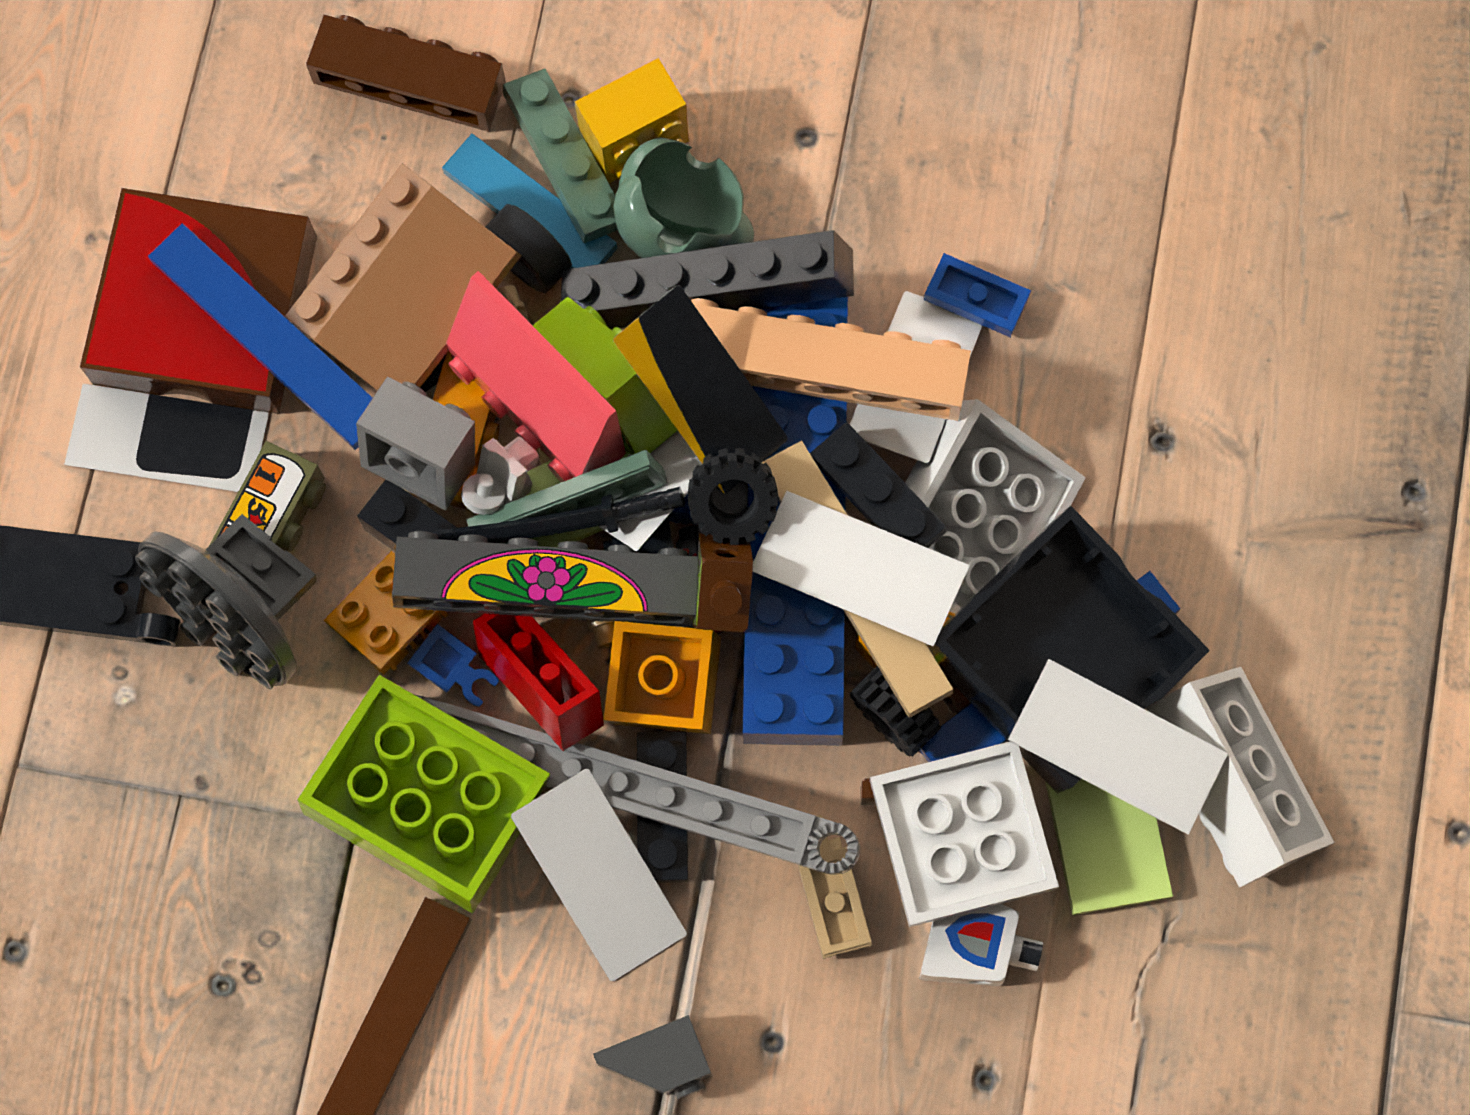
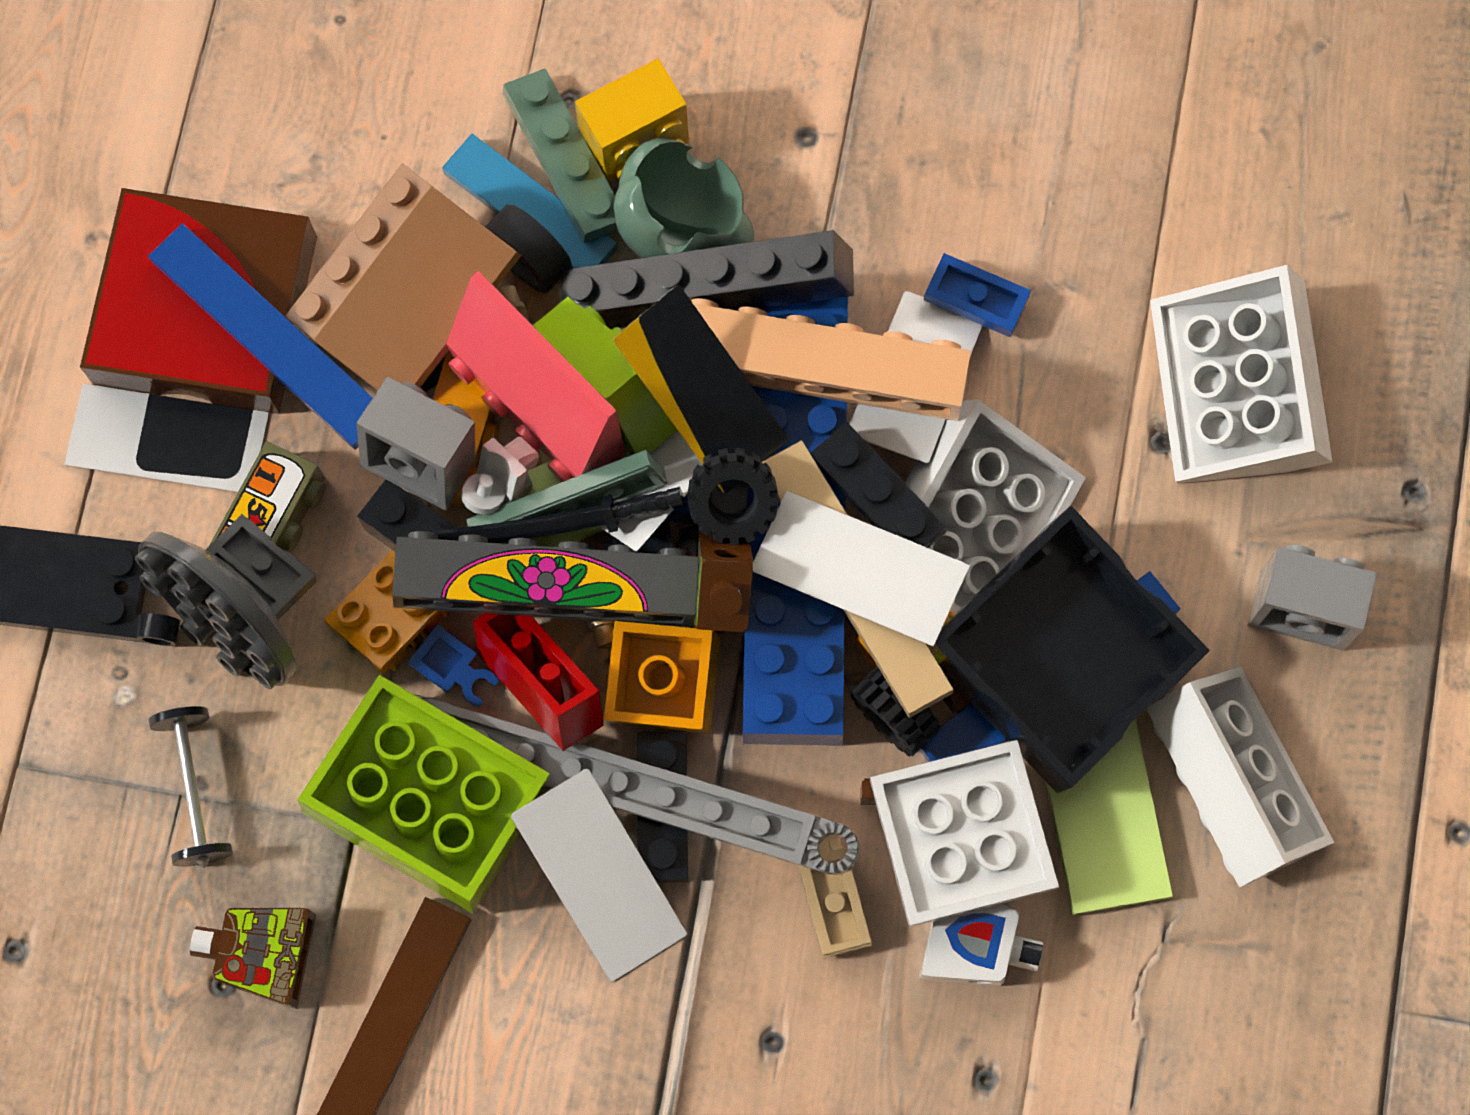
(179, 720): none -> axle
(259, 951): none -> torso
(406, 71): reddish brown brick -> none
(660, 1059): dark grey slope -> none
(1118, 746): white sticker -> none
(1241, 378): none -> white slope
(1312, 597): none -> light grey brick

